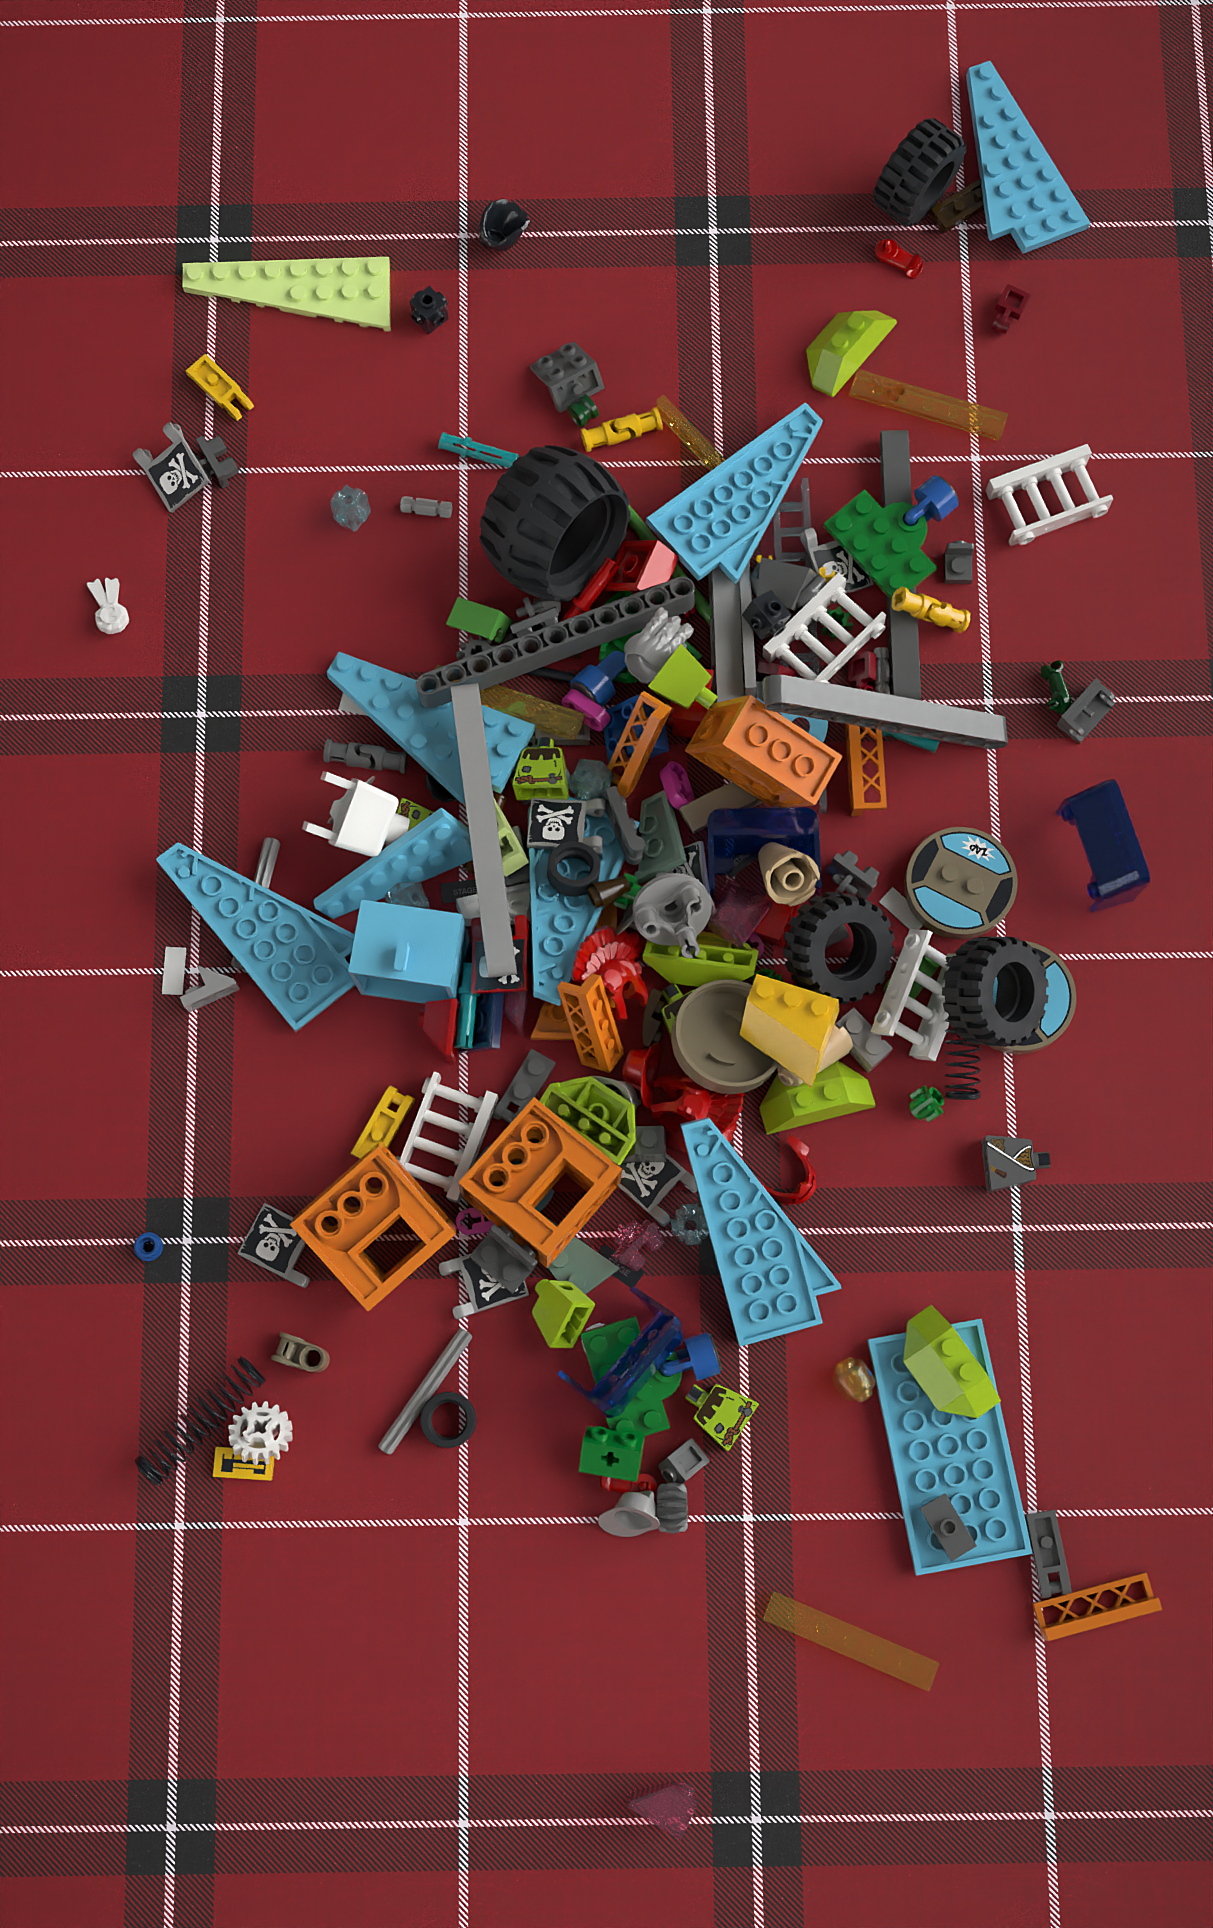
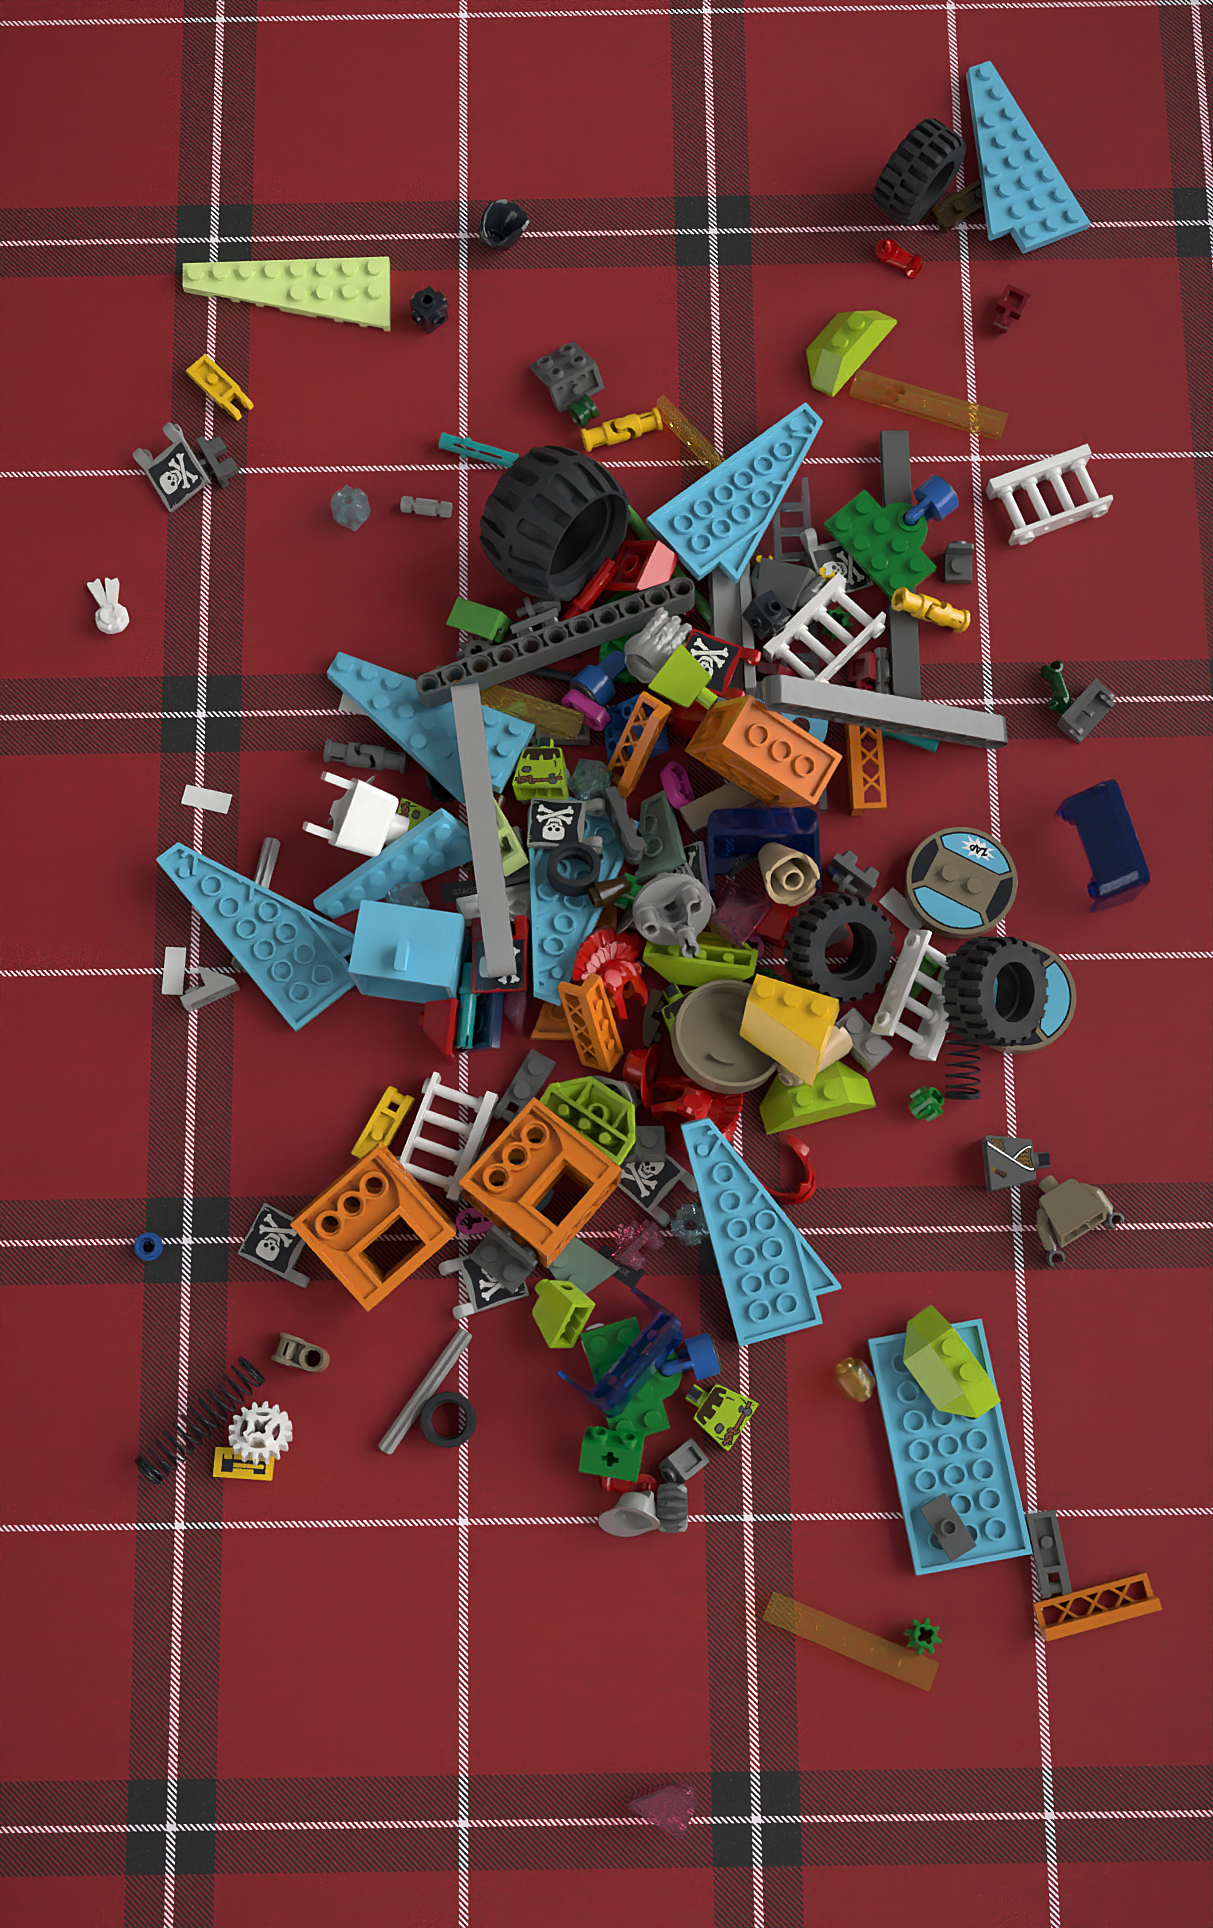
(206, 799): none -> white sticker
(720, 661): none -> flag
(918, 1629): none -> green gear
(1070, 1212): none -> dark tan torso

